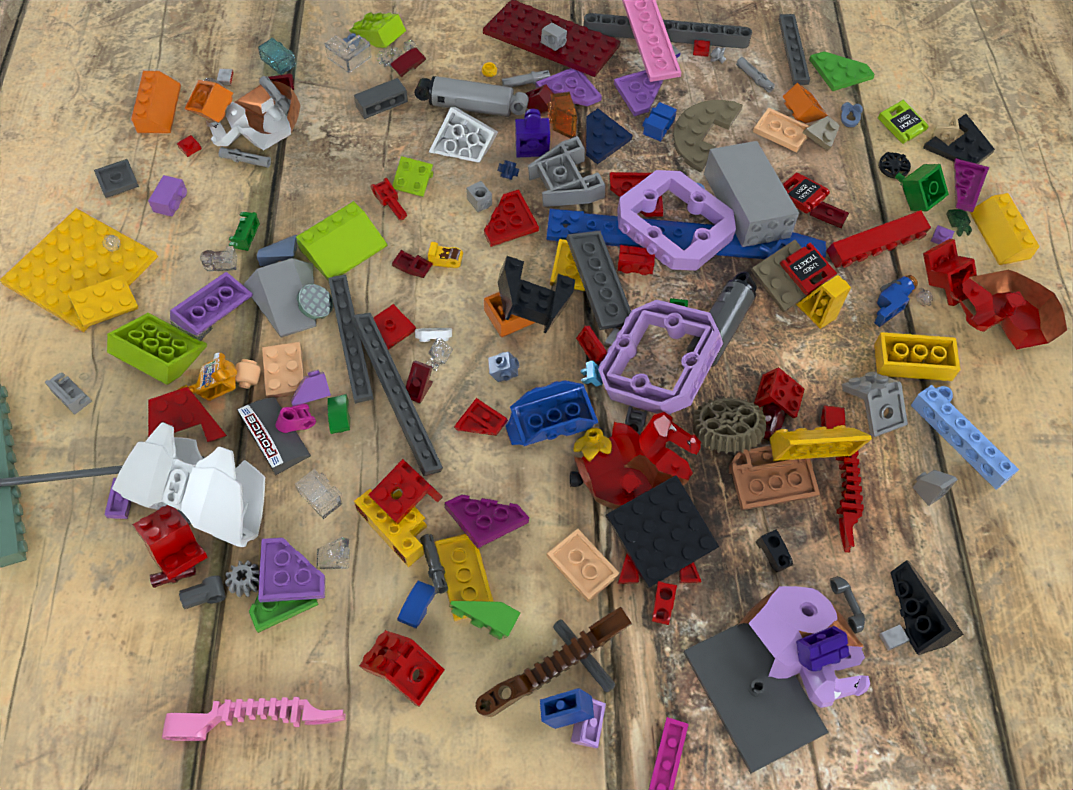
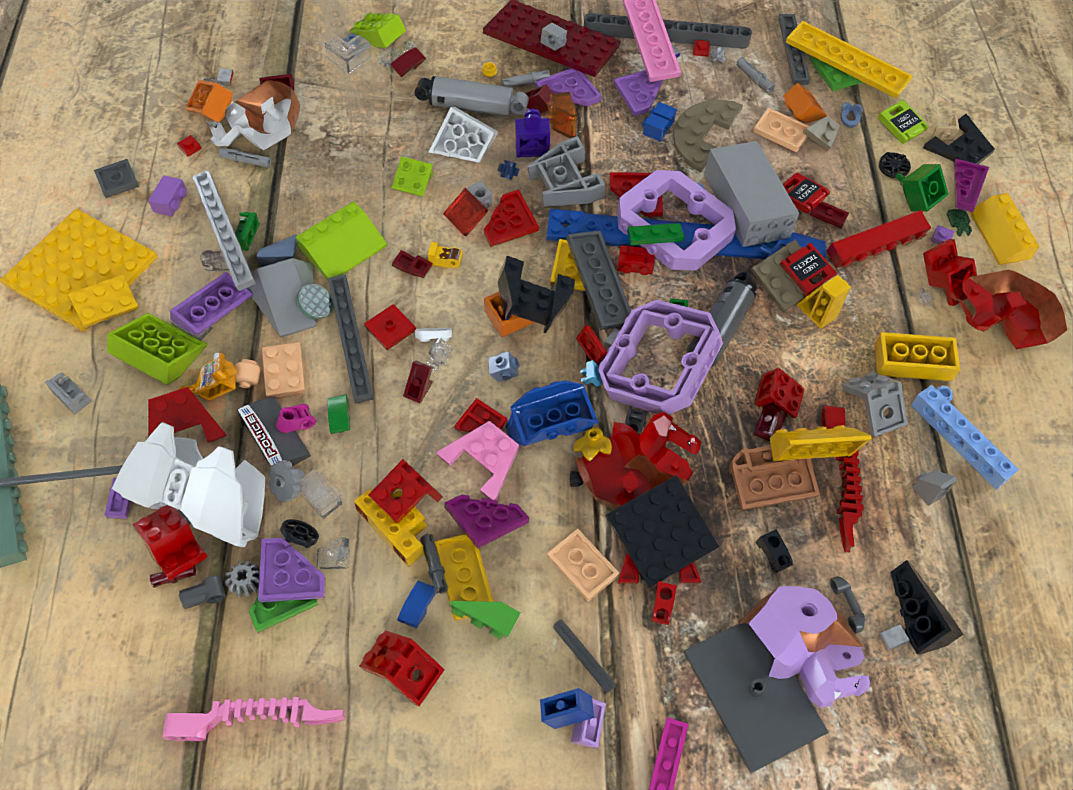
(111, 243): clear plate -> none
(155, 103): orange slope -> none
(224, 231): none -> light grey plate
(276, 56): clear light blue brick -> none
(280, 100): light grey pin -> none
(285, 480): none -> light grey plant
(300, 533): none -> black wheel
(311, 388): medium lavender slope -> none
(381, 98): dark grey brick -> none
(388, 196): red connector -> none
(397, 394): dark grey plate -> none
(465, 212): none -> clear red tile
(490, 449): none -> bright pink wing
(552, 666): reddish brown piece -> none
(603, 136): dark blue plate -> none
(655, 234): none -> green plate
(729, 424): dark tan gear -> none
(822, 648): dark purple brick -> none
(849, 59): none -> yellow plate
(894, 298): blue plate -> none

